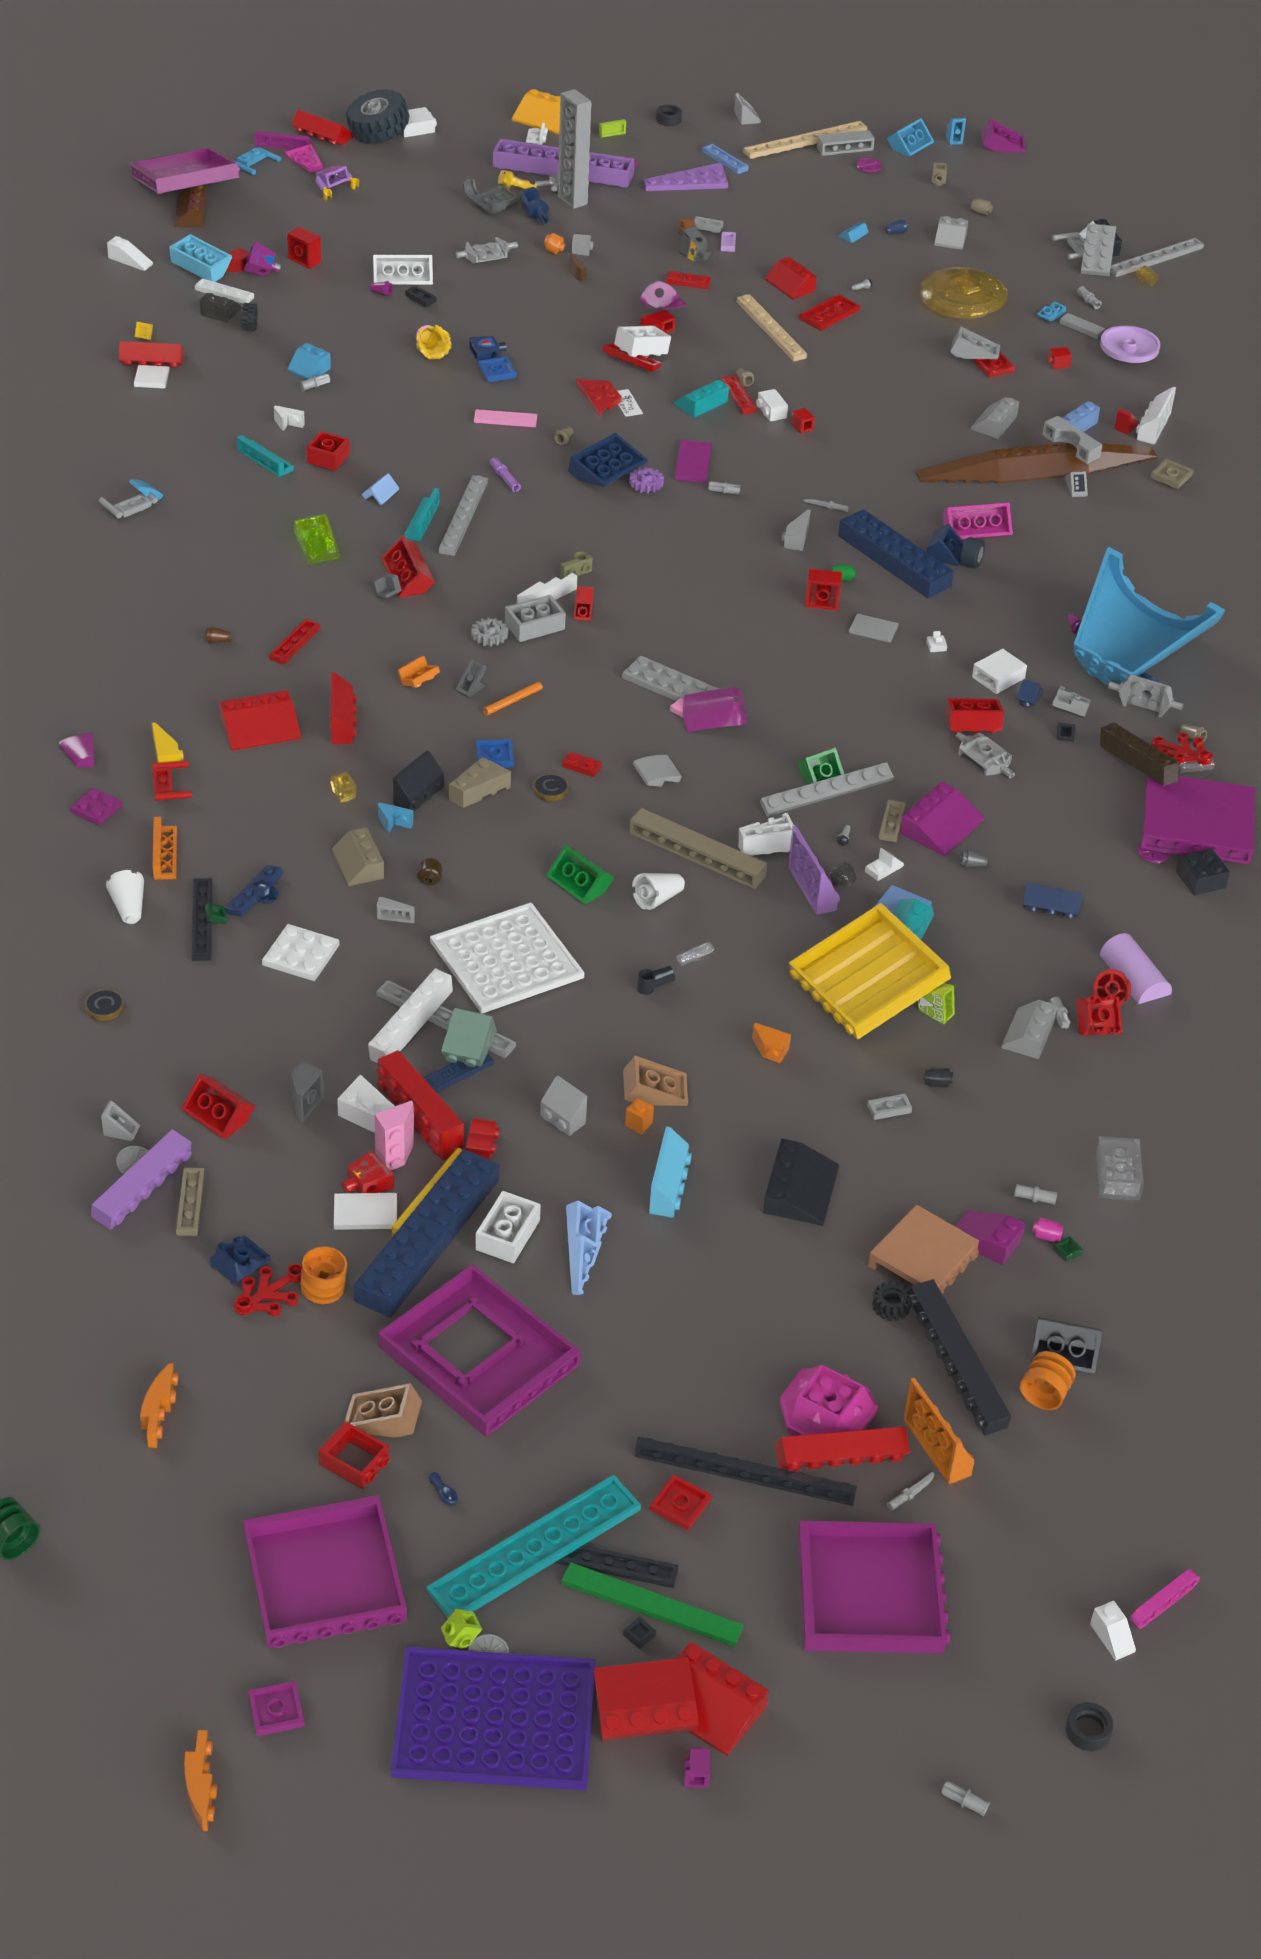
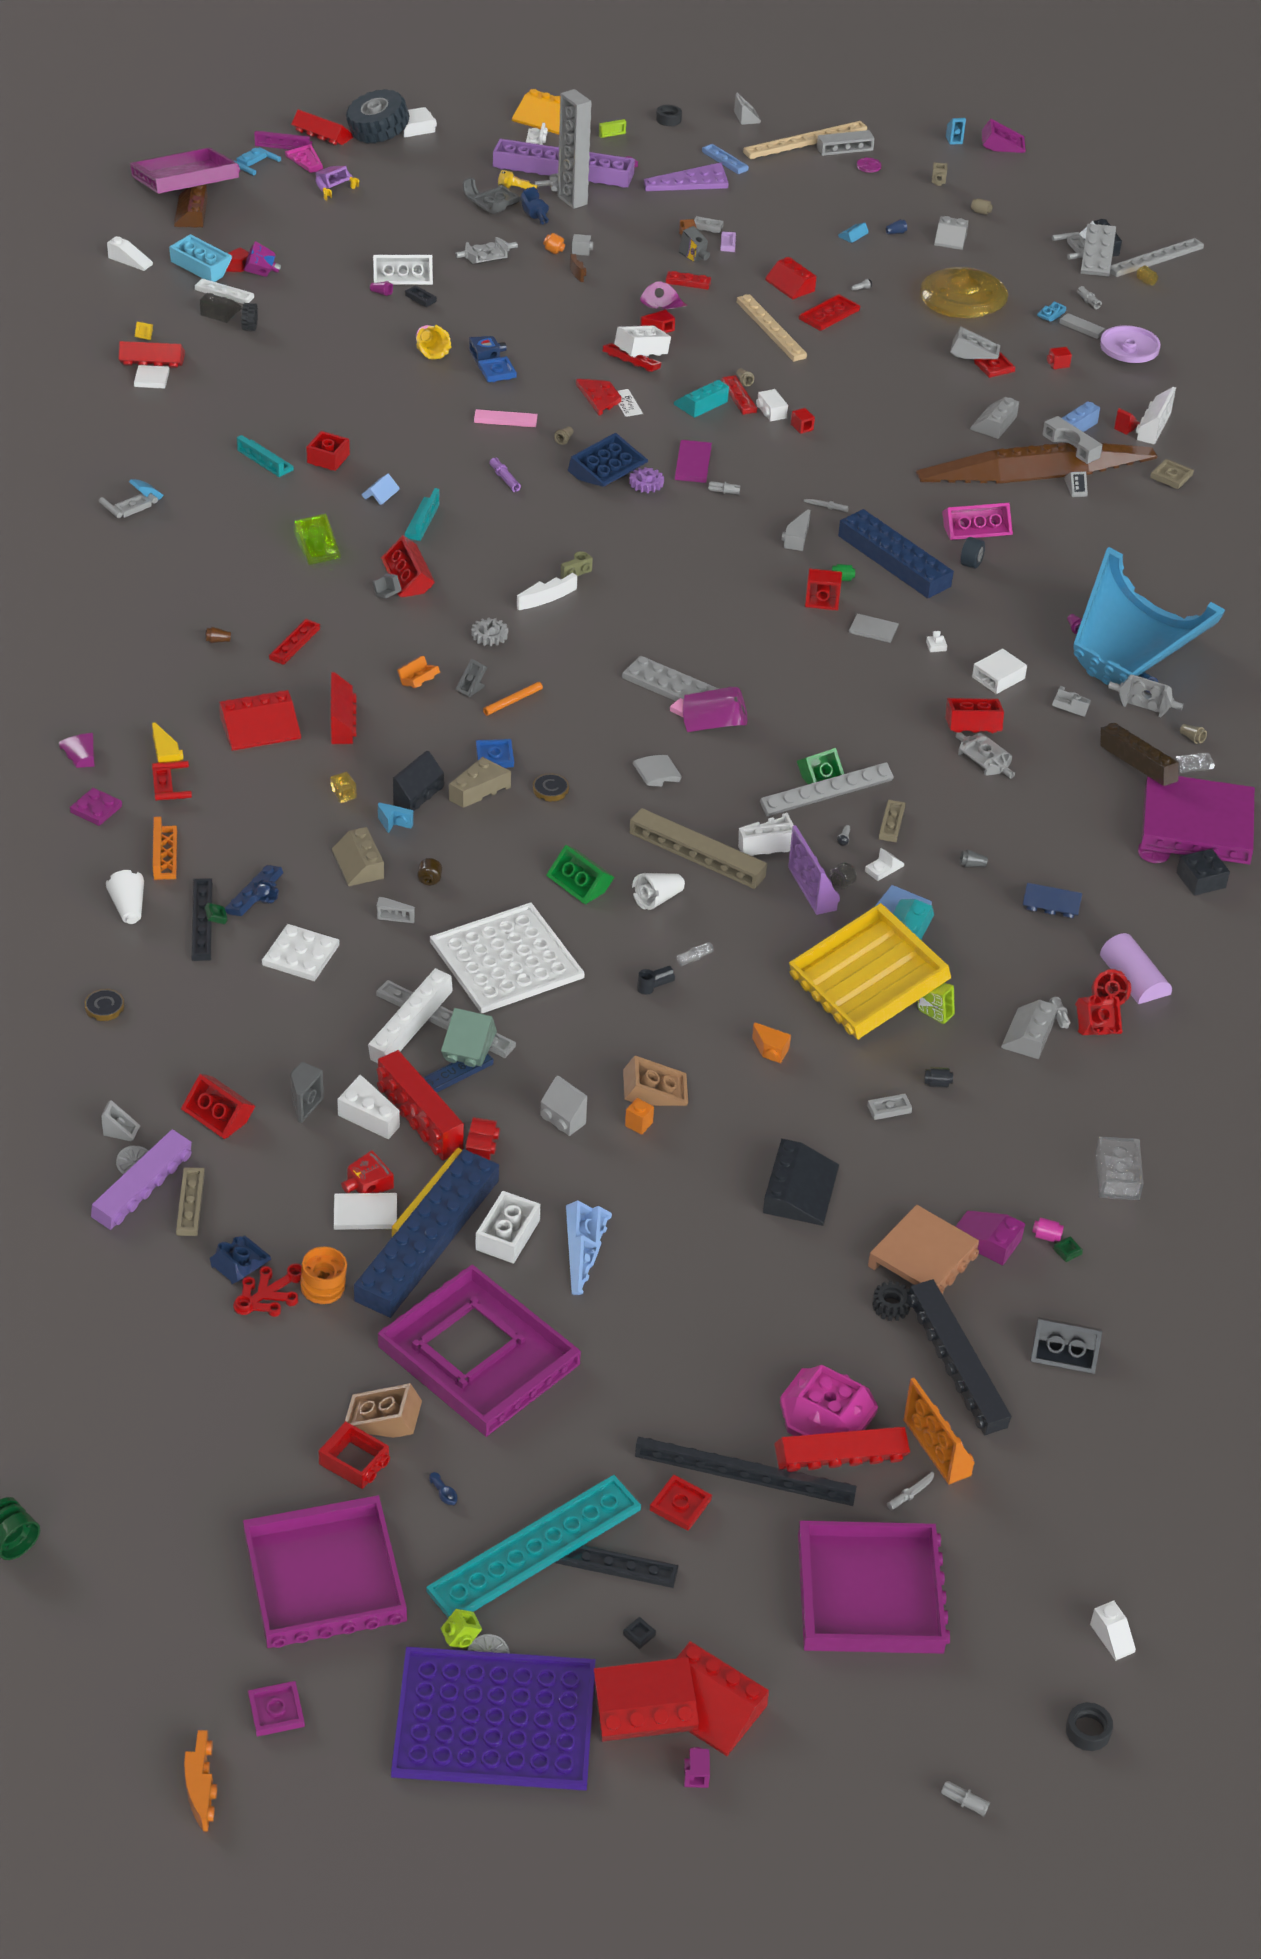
(157, 1402): orange slope -> none
(286, 416): white slope -> none
(304, 247): red brick -> none
(310, 361): dark azure slope -> none
(314, 382): light grey axle -> none
(394, 1134): bright pink slope -> none
(463, 515): light grey plate -> none
(535, 618): light grey brick -> none
(582, 764): red plate -> none
(584, 603): red slope -> none
(652, 1604): green tile -> none
(669, 1175): medium azure slope -> none
(911, 138): dark azure slope -> none
(941, 819): magenta slope -> none
(945, 545): dark blue slope -> none
(1029, 693): dark blue slope -> none
(1035, 1194): light grey pin -> none
(1047, 1380): orange wheel -> none
(1065, 732): black slope -> none
(1164, 1598): dark pink beam -> none
(1202, 756): red plant -> none

